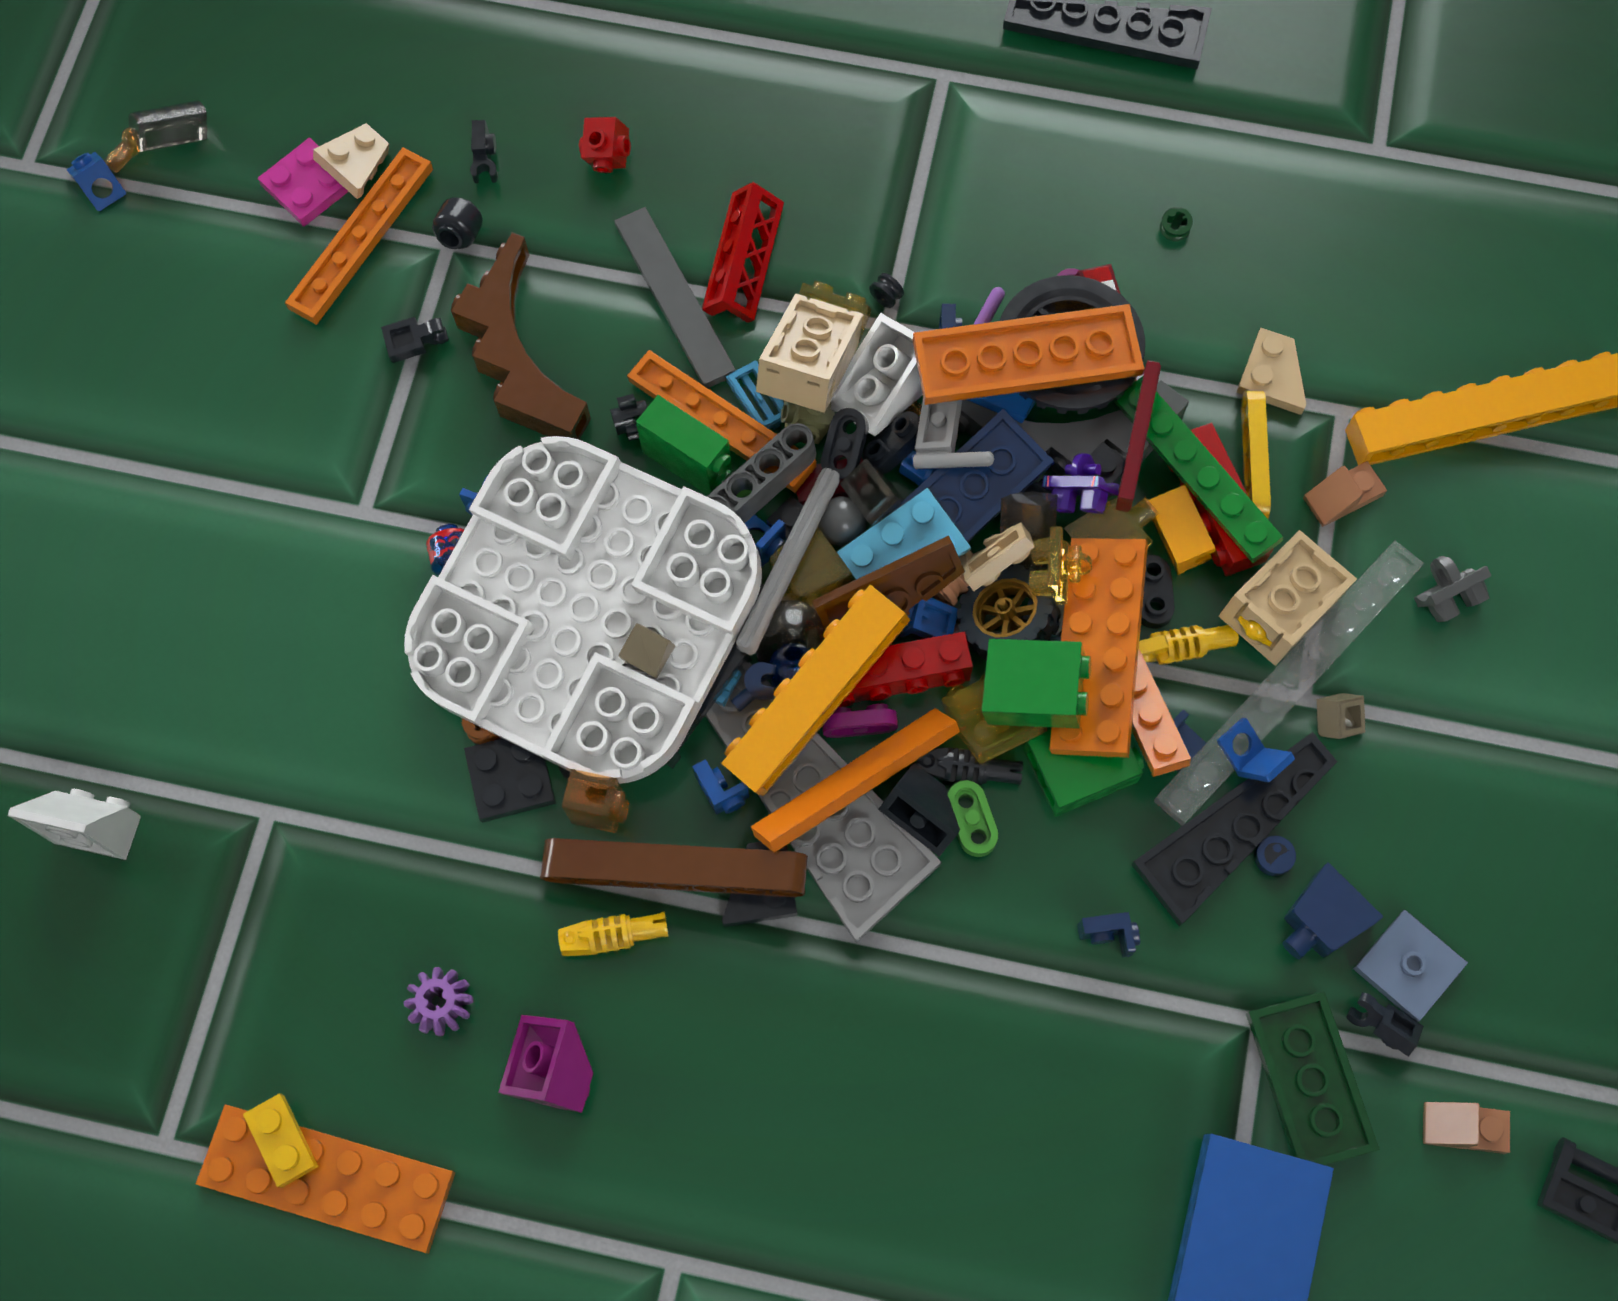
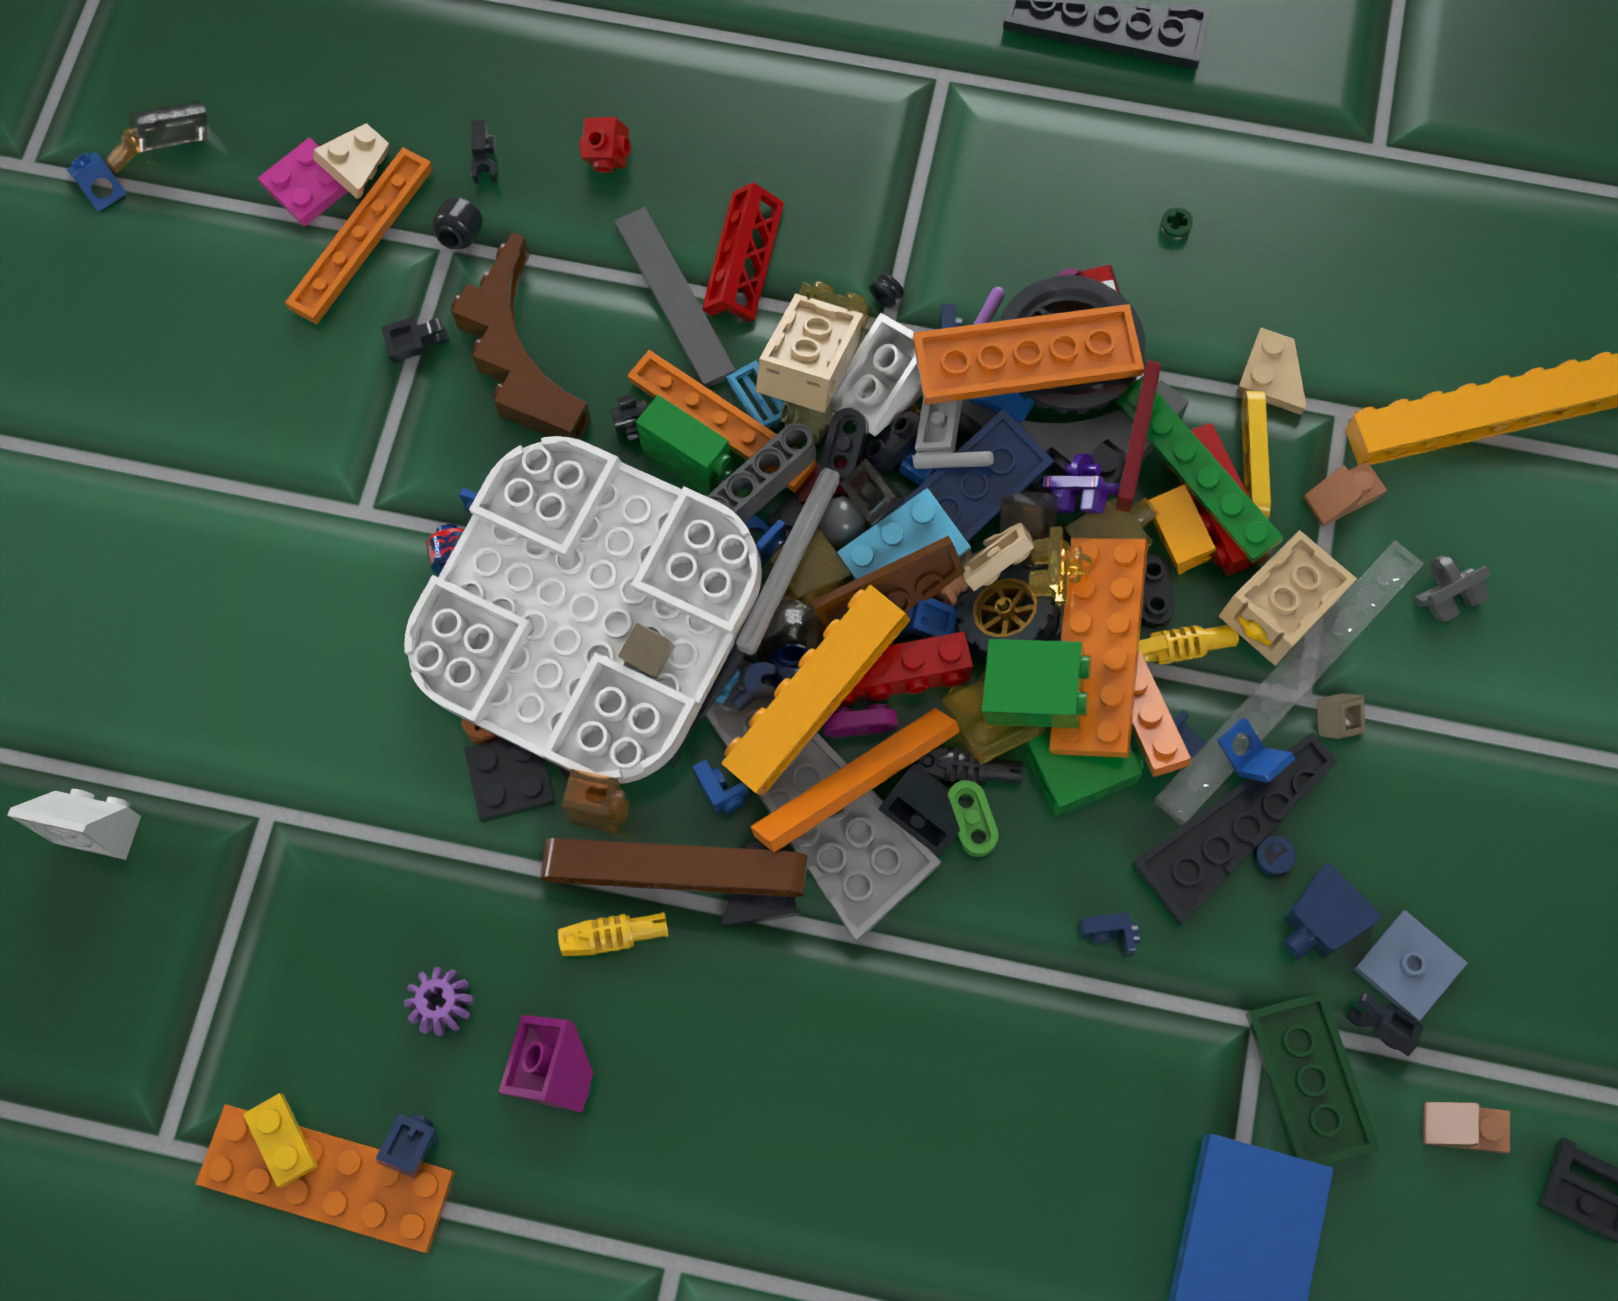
(407, 1144): none -> dark blue bracket

